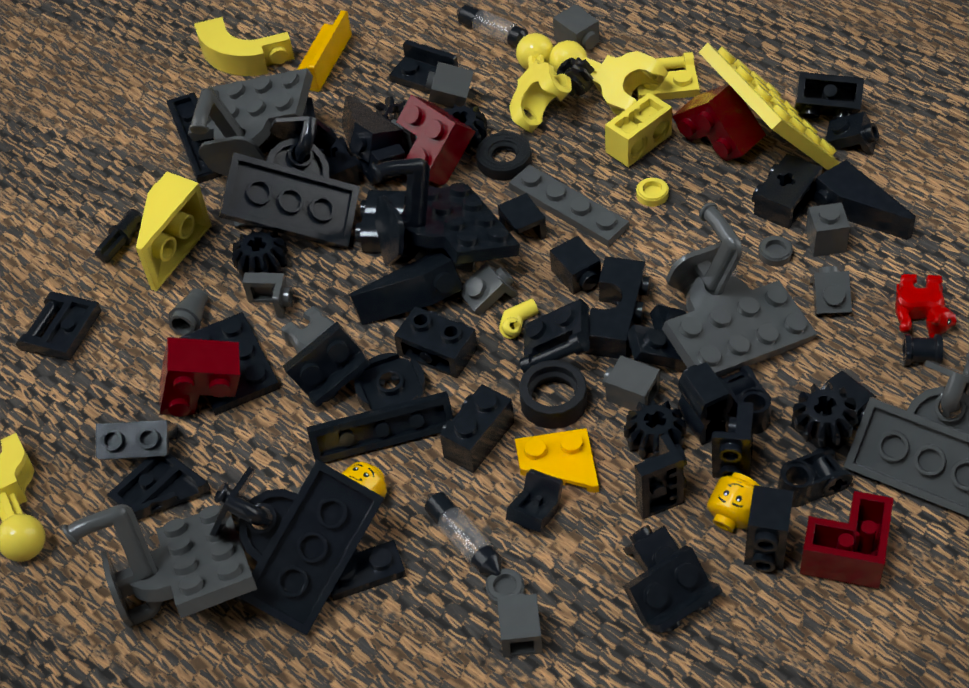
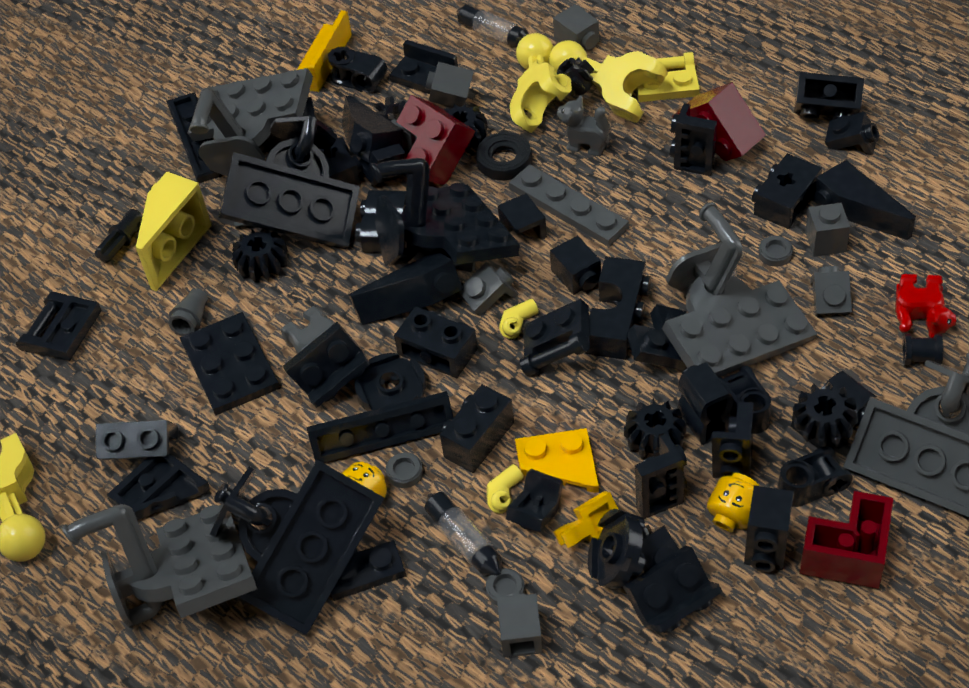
(197, 369): dark red brick -> none
(239, 55): light yellow arch -> none
(268, 289): dark grey bracket -> none
(358, 71): none -> black piece
(404, 470): none -> dark grey tile
(499, 489): none -> light yellow arm
(553, 416): black tyre -> none
(585, 129): none -> dark grey animal
(588, 519): none -> yellow plate
(618, 549): none -> black plate
(631, 383): dark grey brick -> none
(638, 129): light yellow brick -> none
(652, 192): light yellow tile -> none
(693, 142): none -> black bracket
(771, 108): light yellow plate -> none

